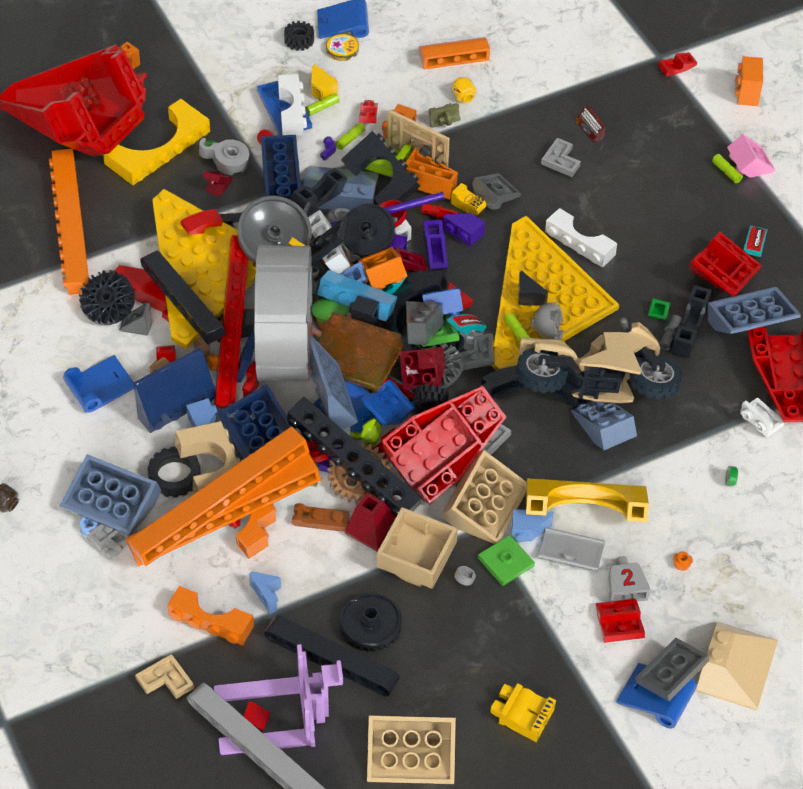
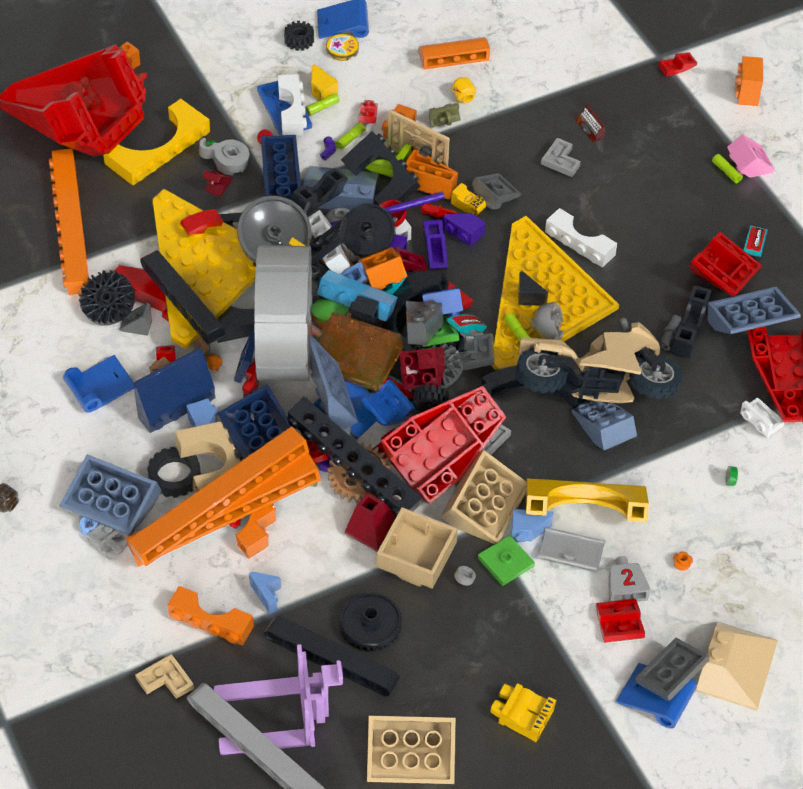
(232, 324): red plate -> none
(256, 715): red slope -> none
(320, 518): dark orange plate -> none
(370, 434): lime piece -> none
(659, 309): green slope -> none

